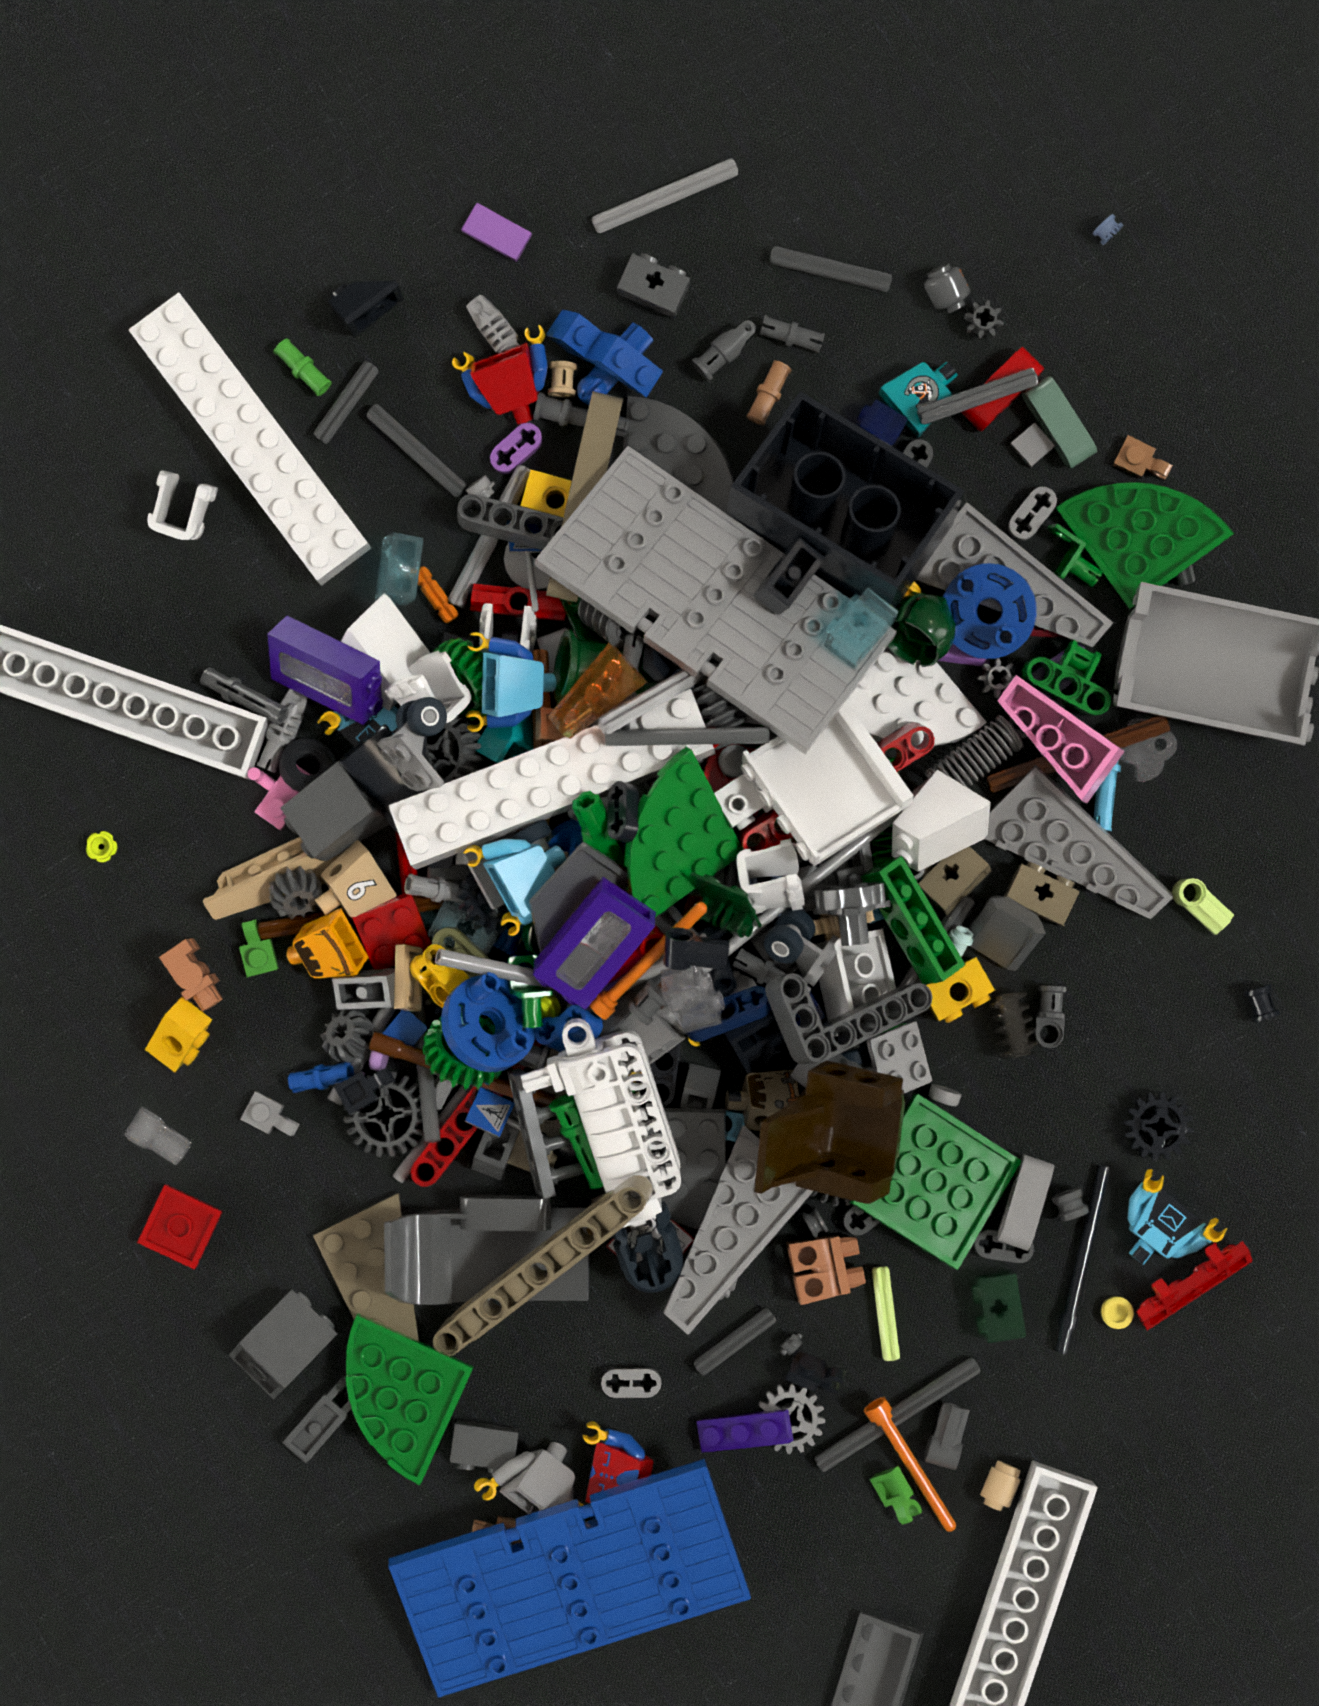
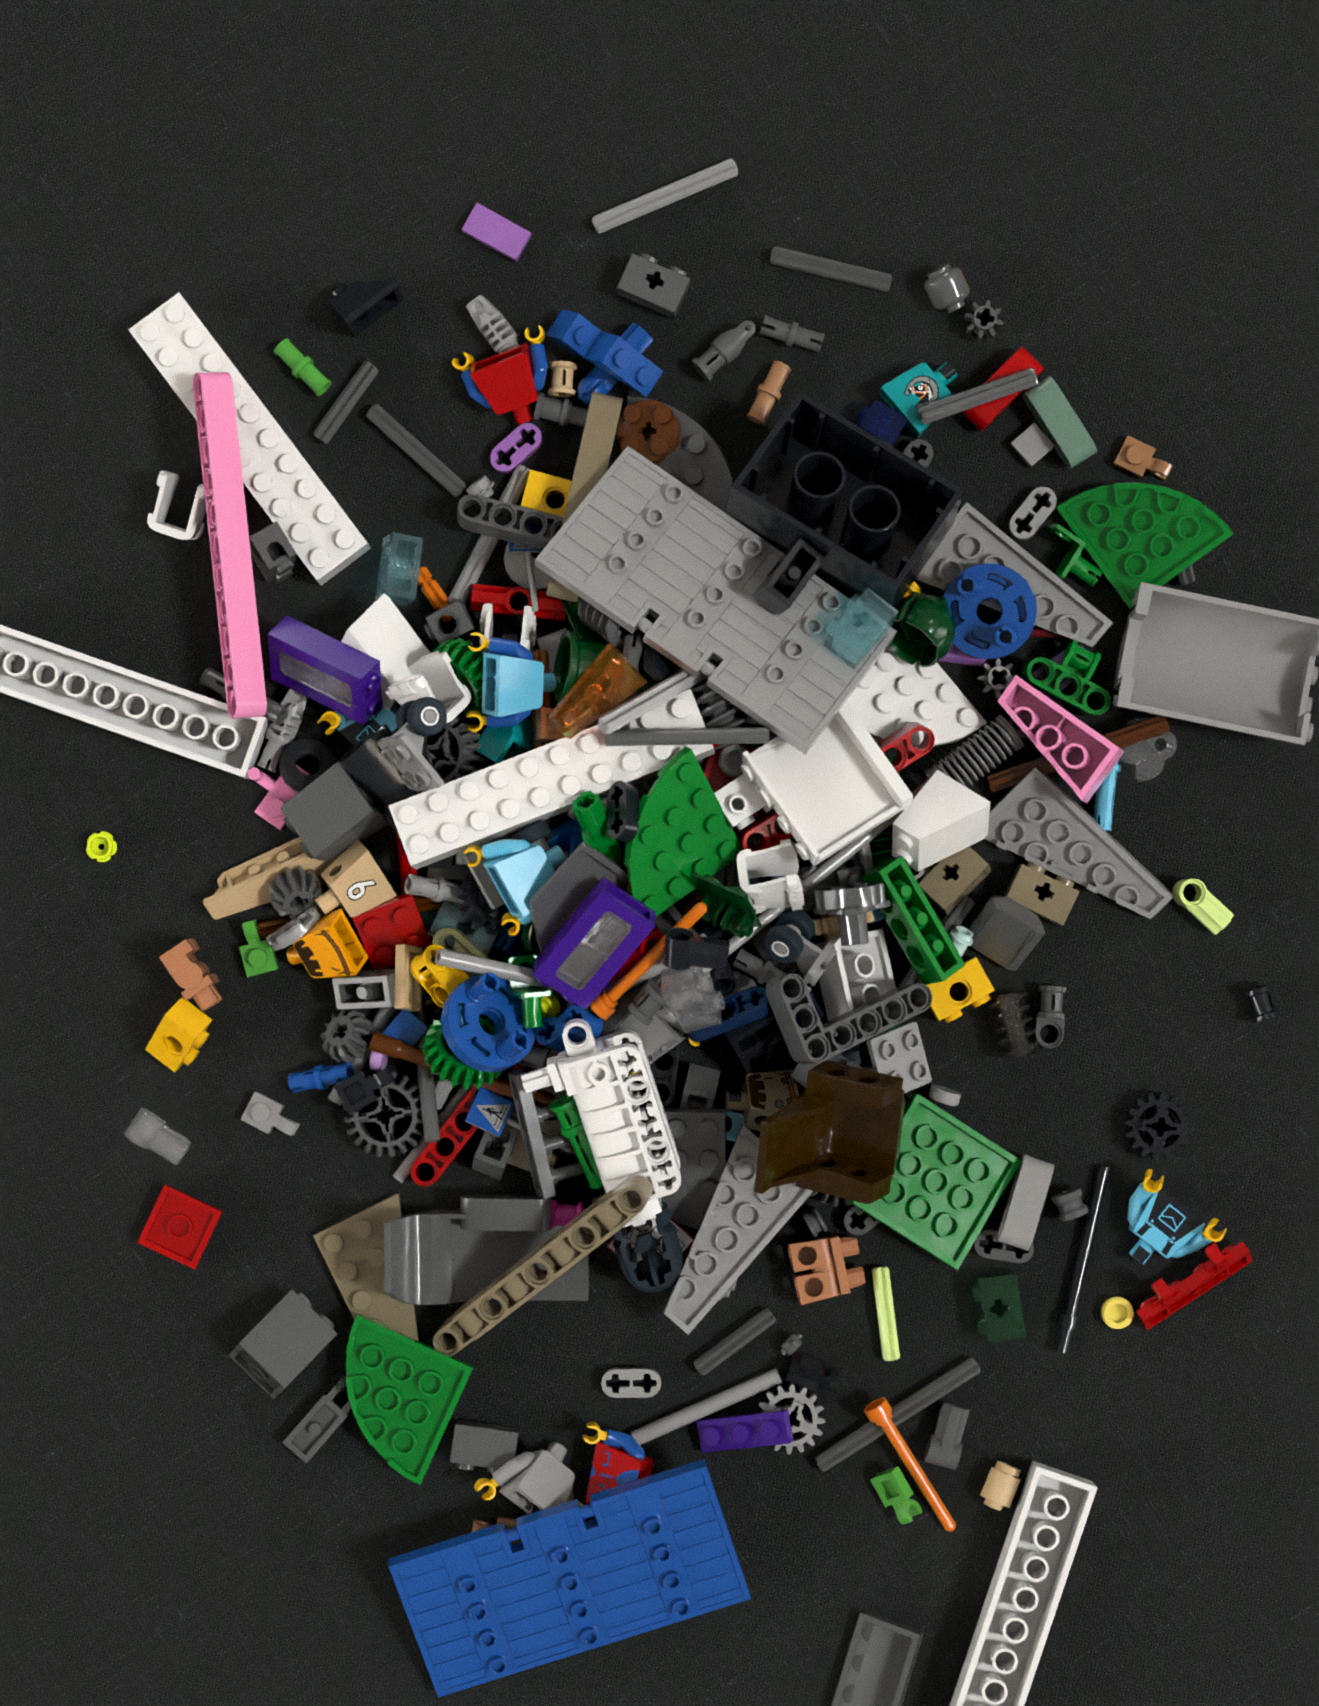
(229, 545): none -> bright pink beam
(273, 553): none -> dark grey brick
(294, 929): none -> light grey tile
(460, 613): none -> dark grey brick
(564, 1213): none -> dark pink bush
(661, 418): none -> reddish brown plate
(707, 1406): none -> light grey piece
(1106, 229): sand blue bush -> none

